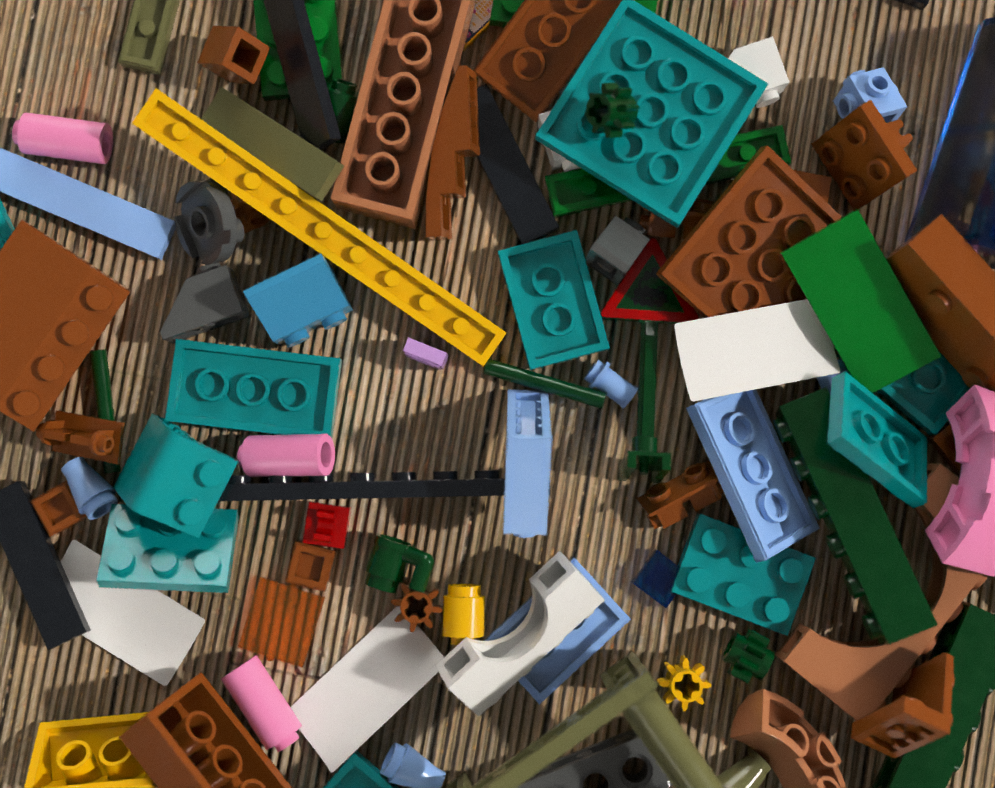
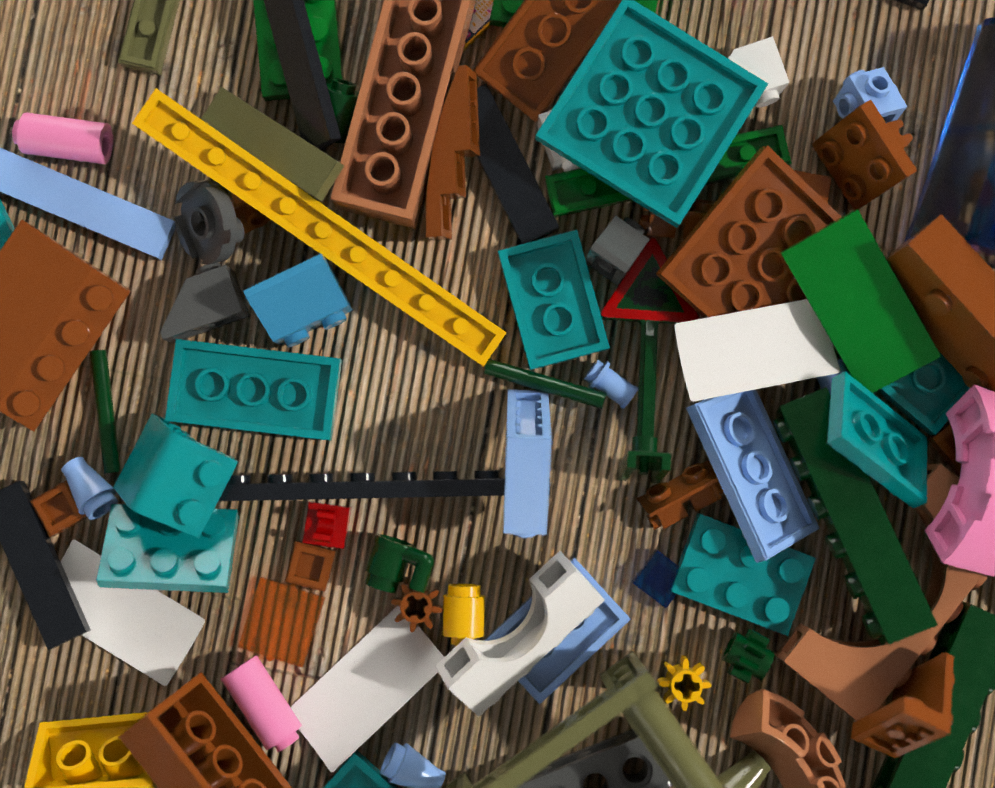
(83, 436): dark orange hinge -> none
(233, 54): dark orange brick -> none
(287, 455): bright pink brick -> none
(425, 354): lavender tile -> none
(612, 110): dark green gear -> none

